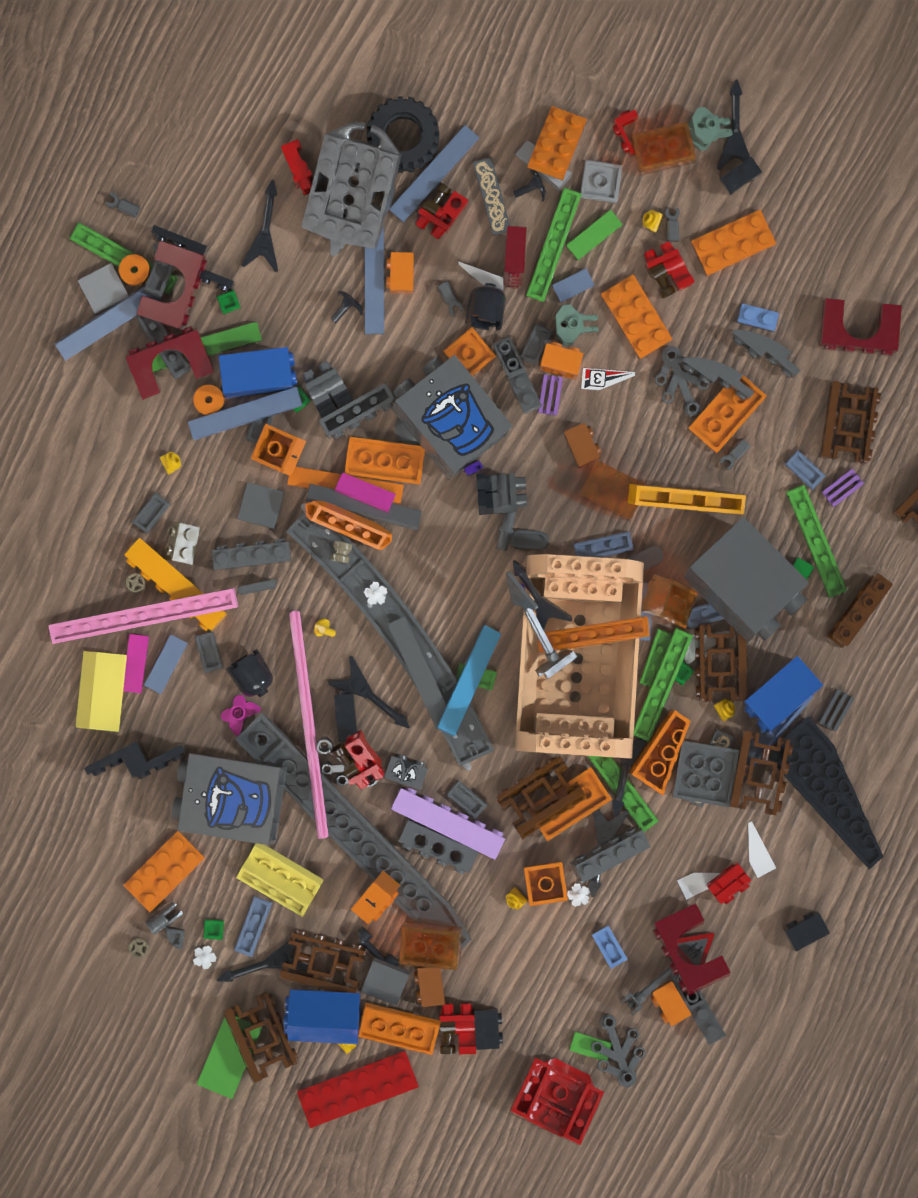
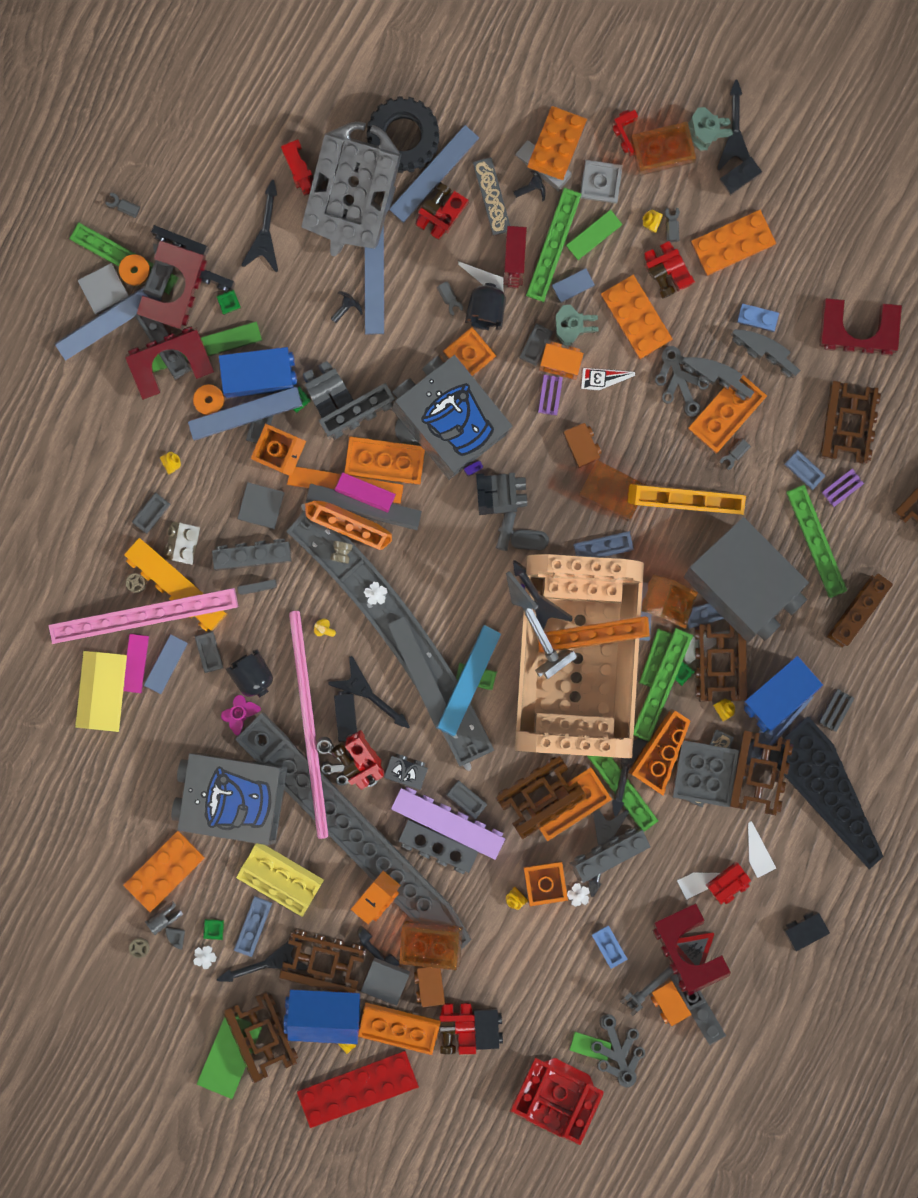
(136, 760): black bracket -> none
(401, 272): orange brick -> none
(517, 375): dark grey slope -> none
(650, 557): dark grey tile -> none
(803, 567): green tile -> none

